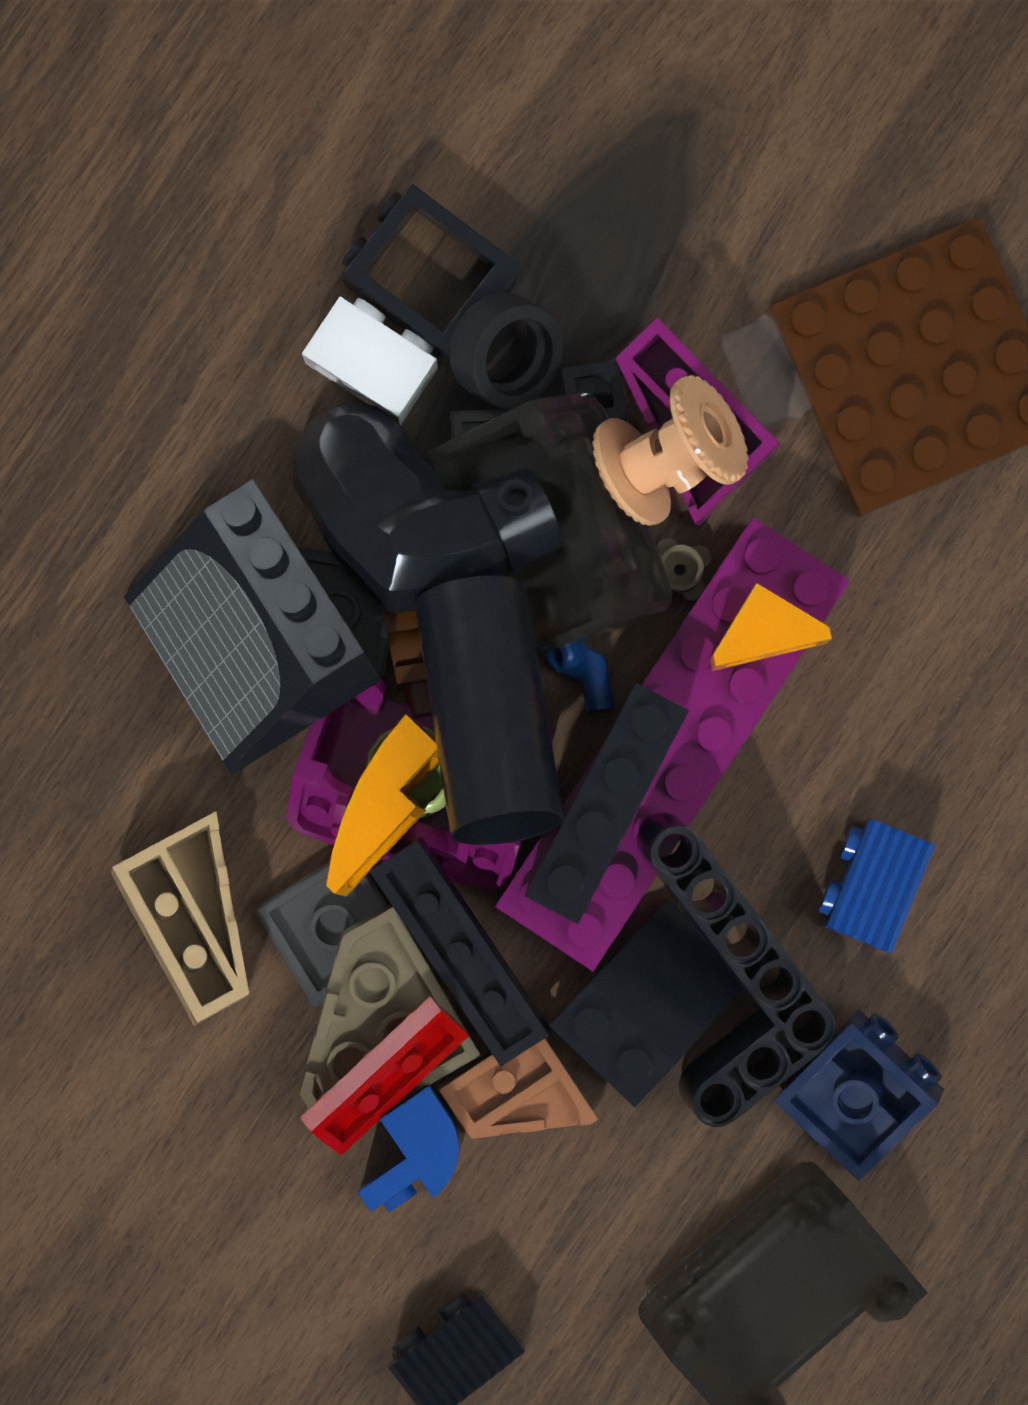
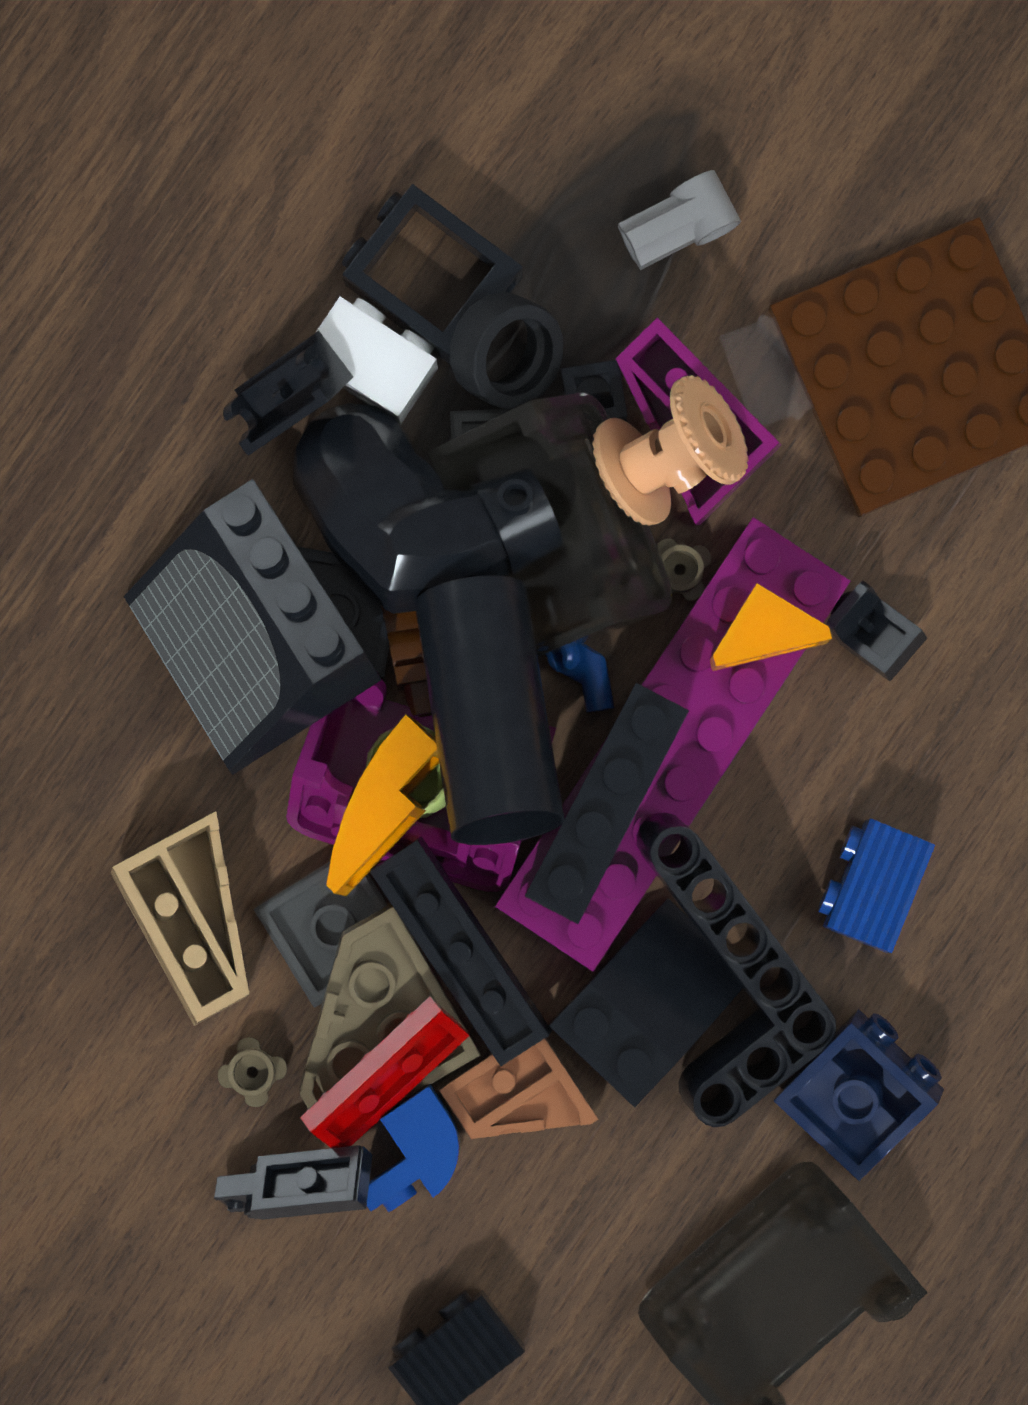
(236, 1077): none -> dark tan plate
(287, 391): none -> black hinge
(299, 1184): none -> black hinge
(693, 214): none -> light grey piece
(874, 631): none -> black bracket

